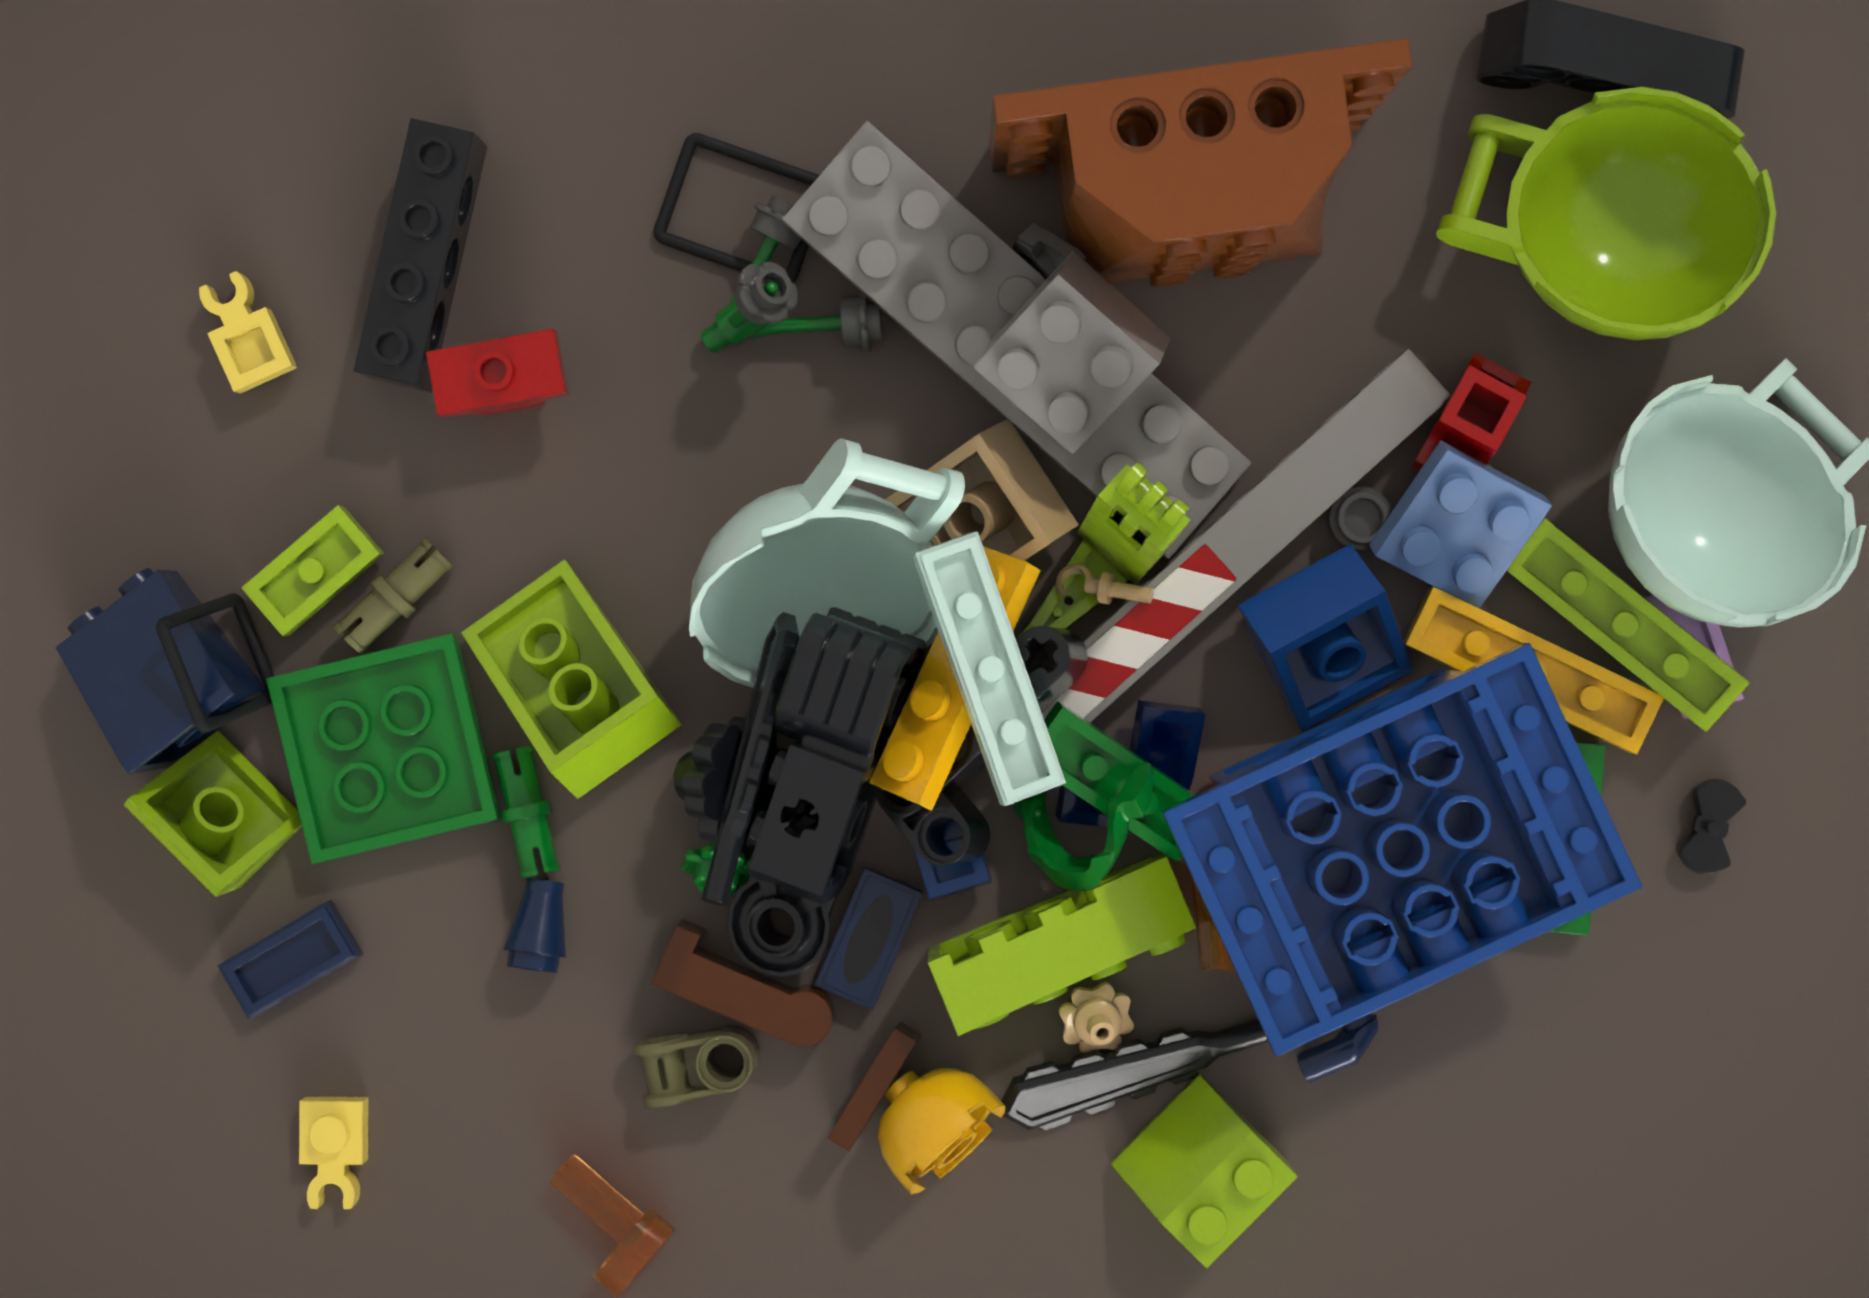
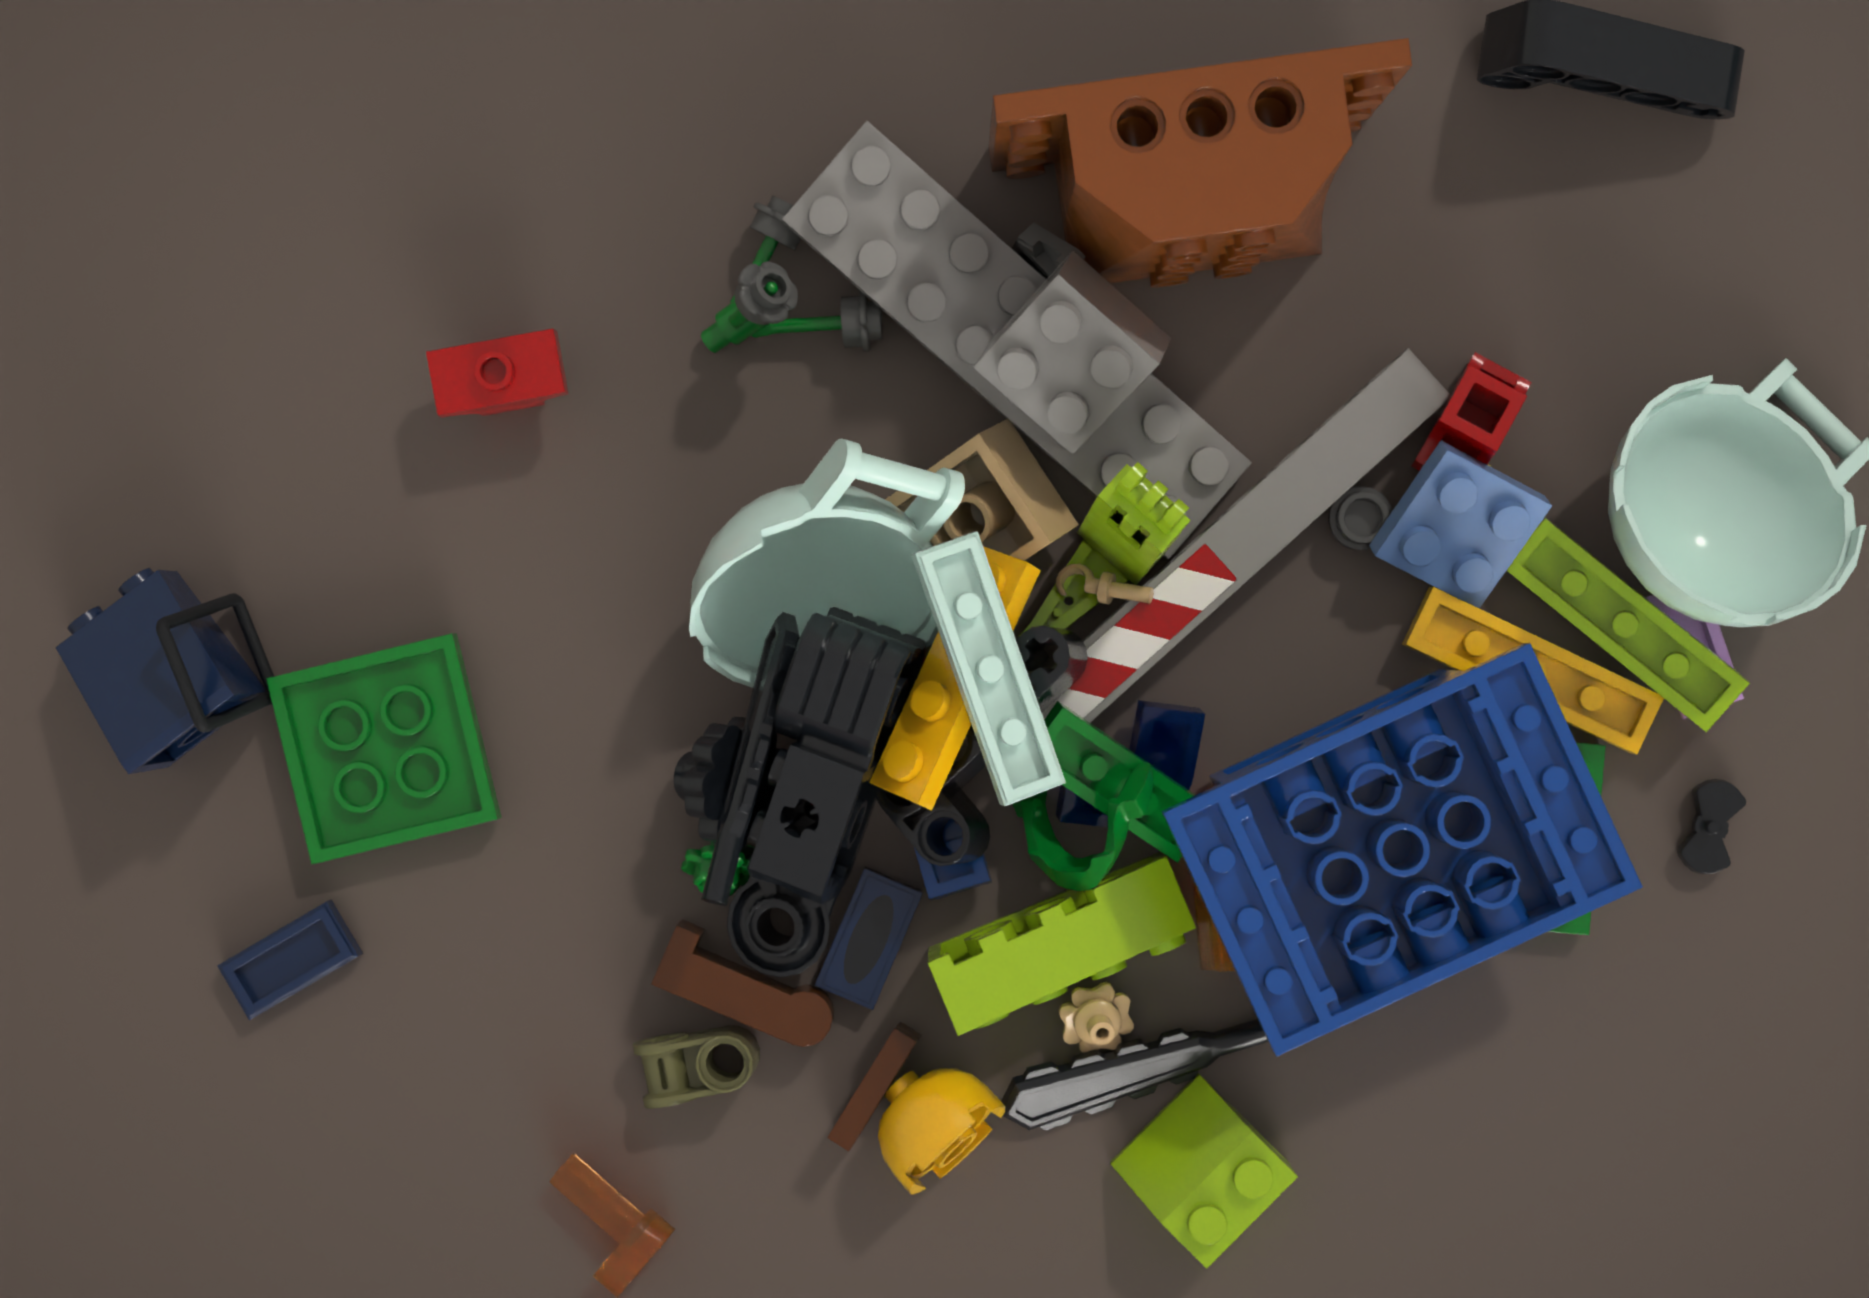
(216, 814): lime slope -> none
(249, 342): light yellow plate -> none
(313, 570): lime plate -> none
(333, 1137): light yellow plate -> none
(393, 596): olive pin -> none
(420, 254): black brick -> none
(526, 812): green pin -> none
(538, 928): dark blue cone -> none
(570, 680): lime slope -> none
(740, 154): black piece -> none
(1327, 636): blue slope -> none
(1339, 1052): dark blue arm -> none
(1623, 211): lime windscreen -> none

